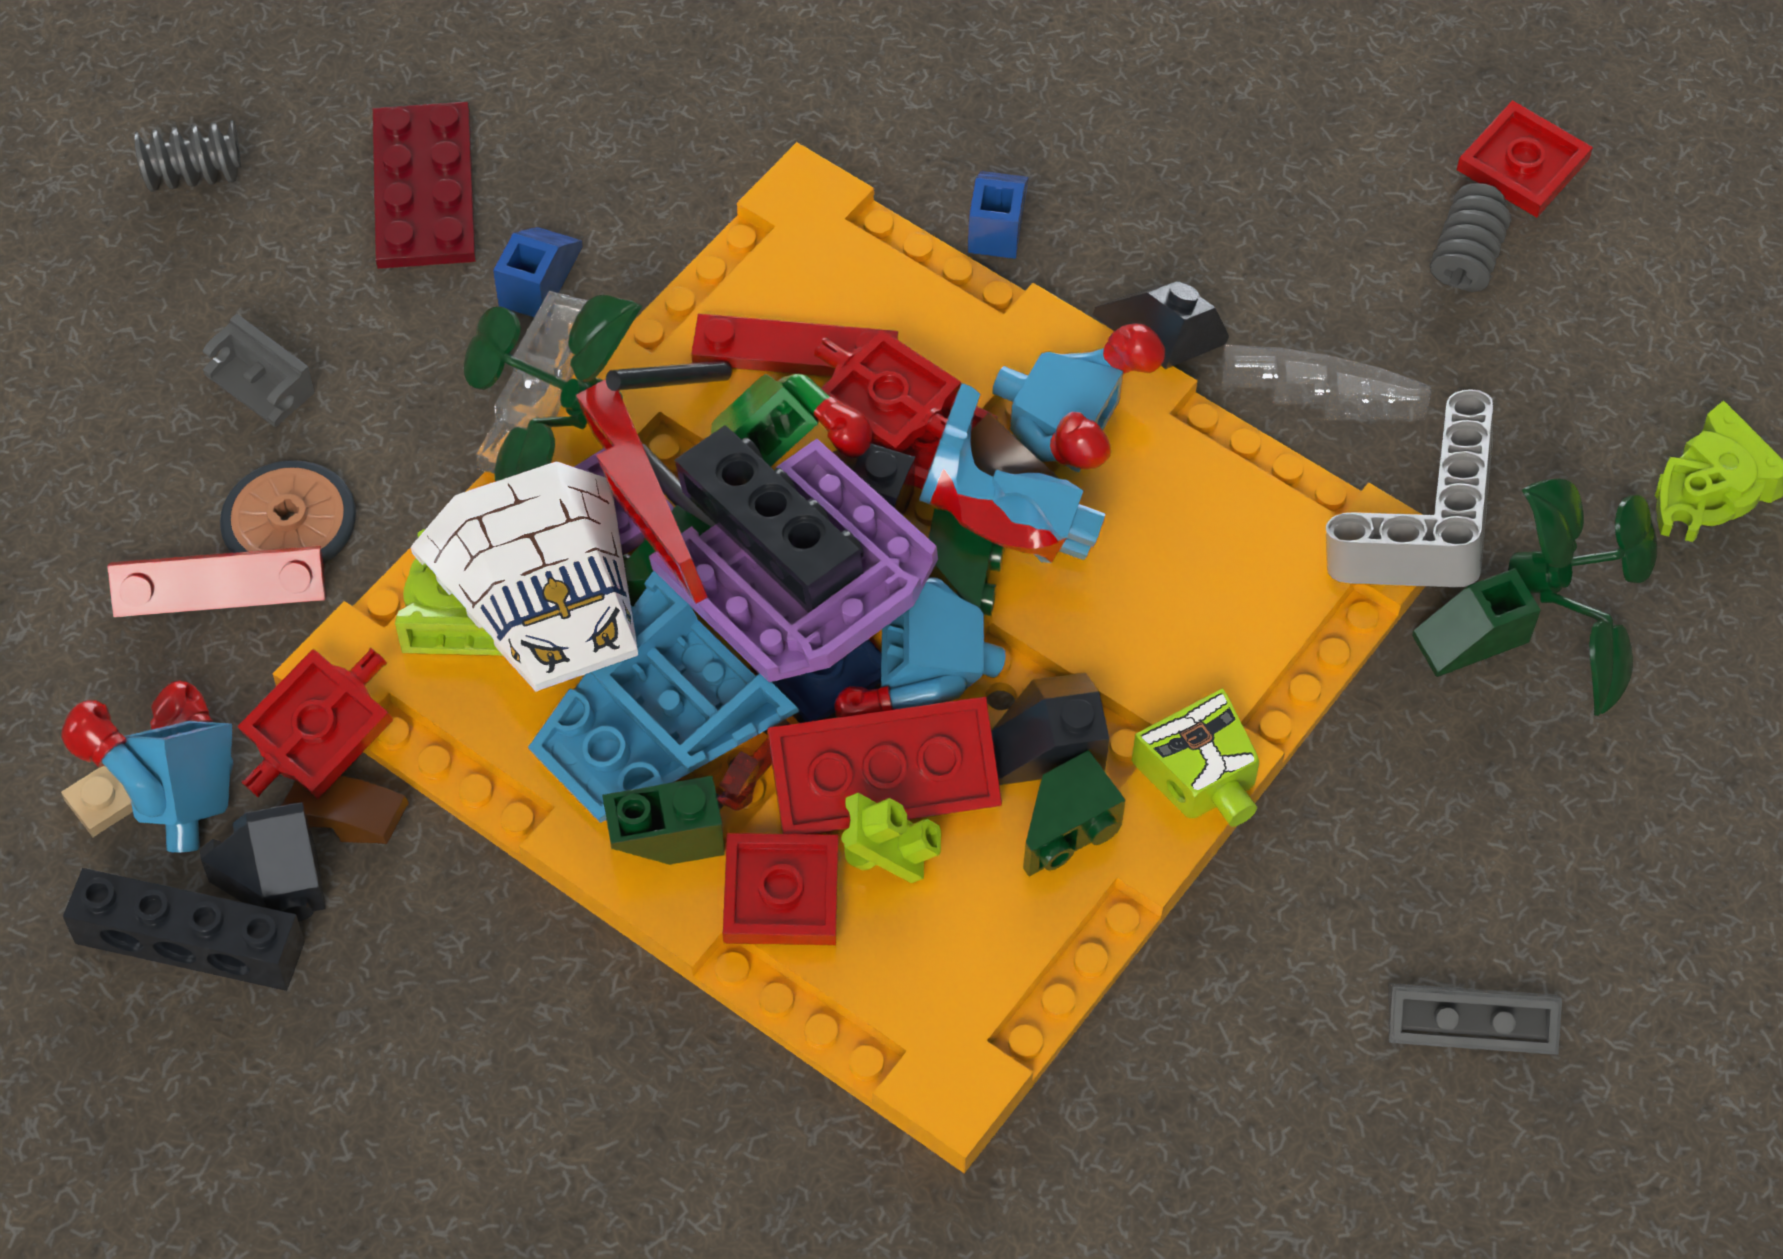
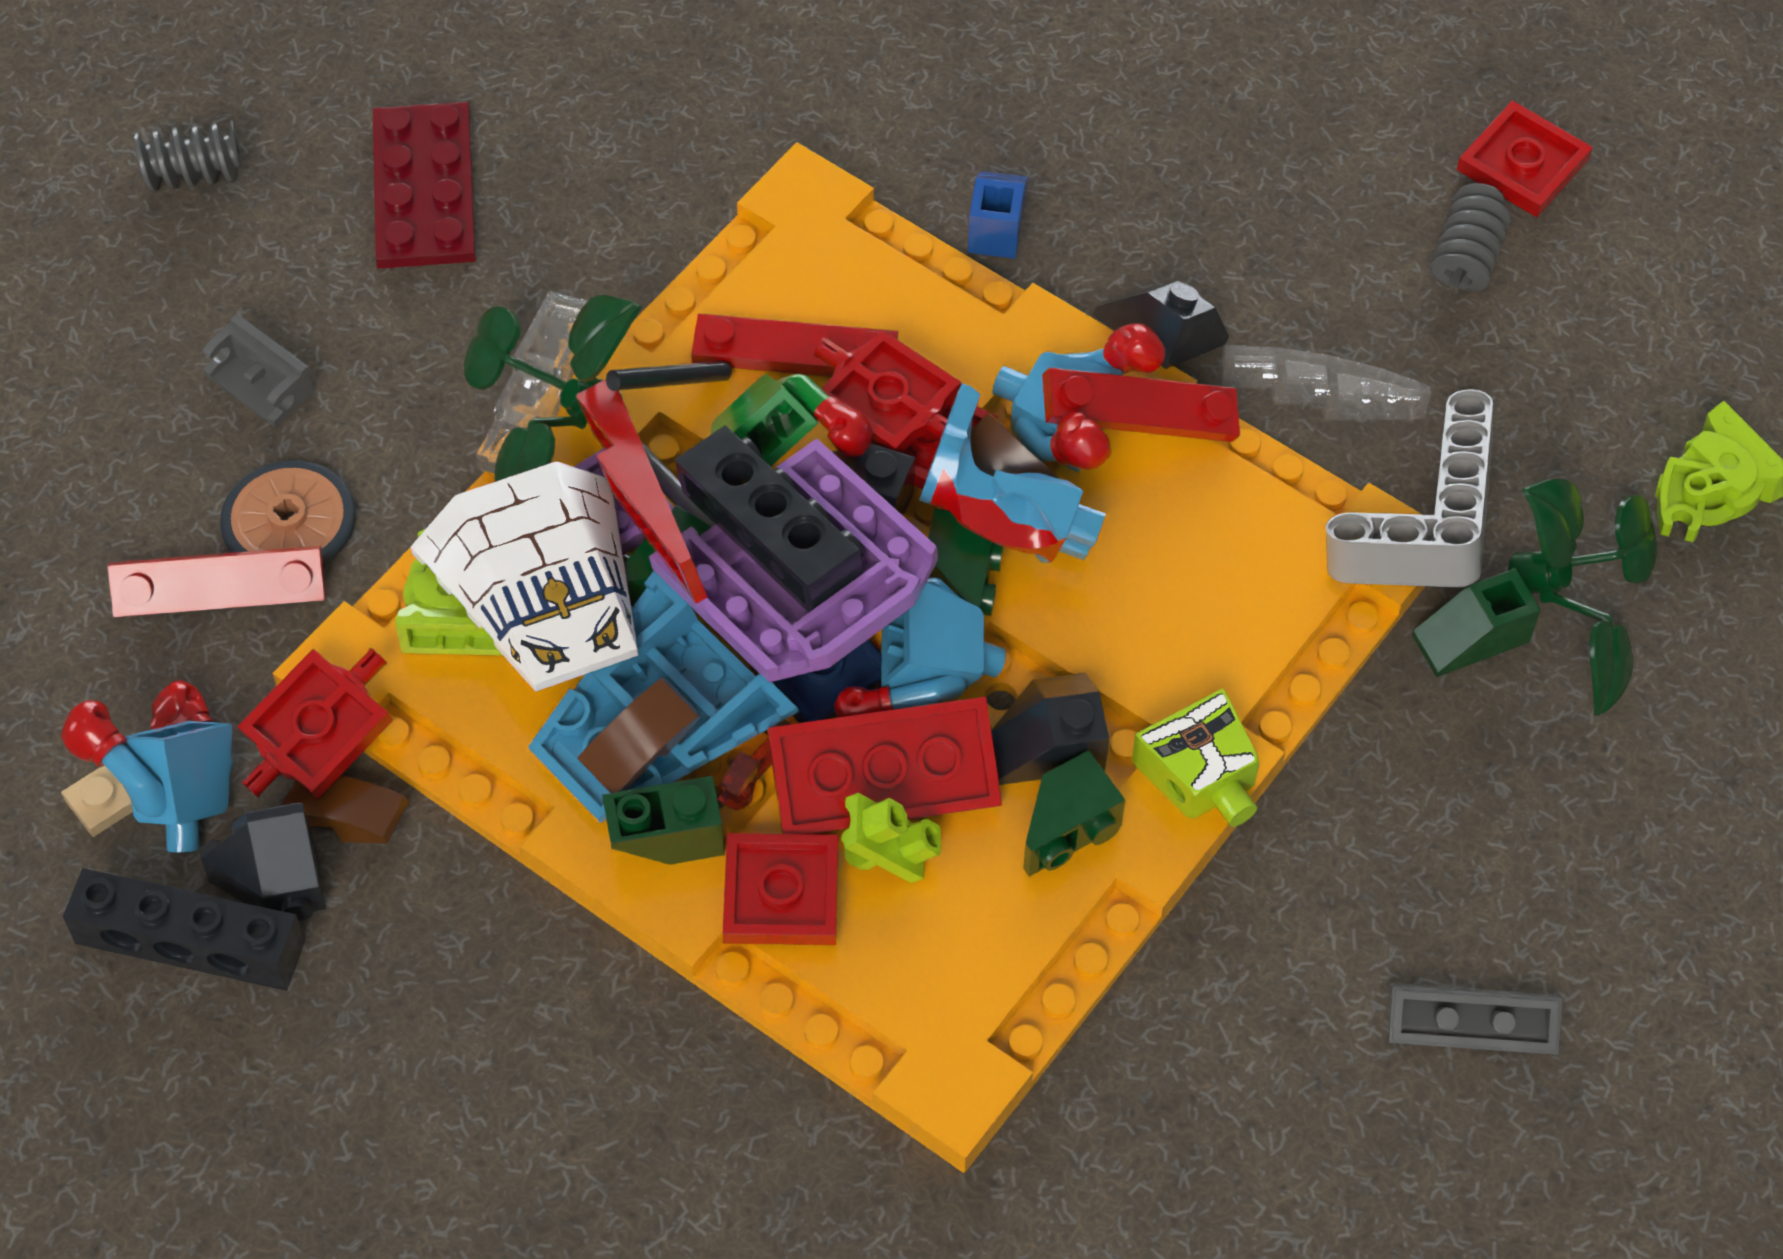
(533, 266): blue slope -> none
(638, 736): none -> reddish brown slope
(1142, 404): none -> red plate

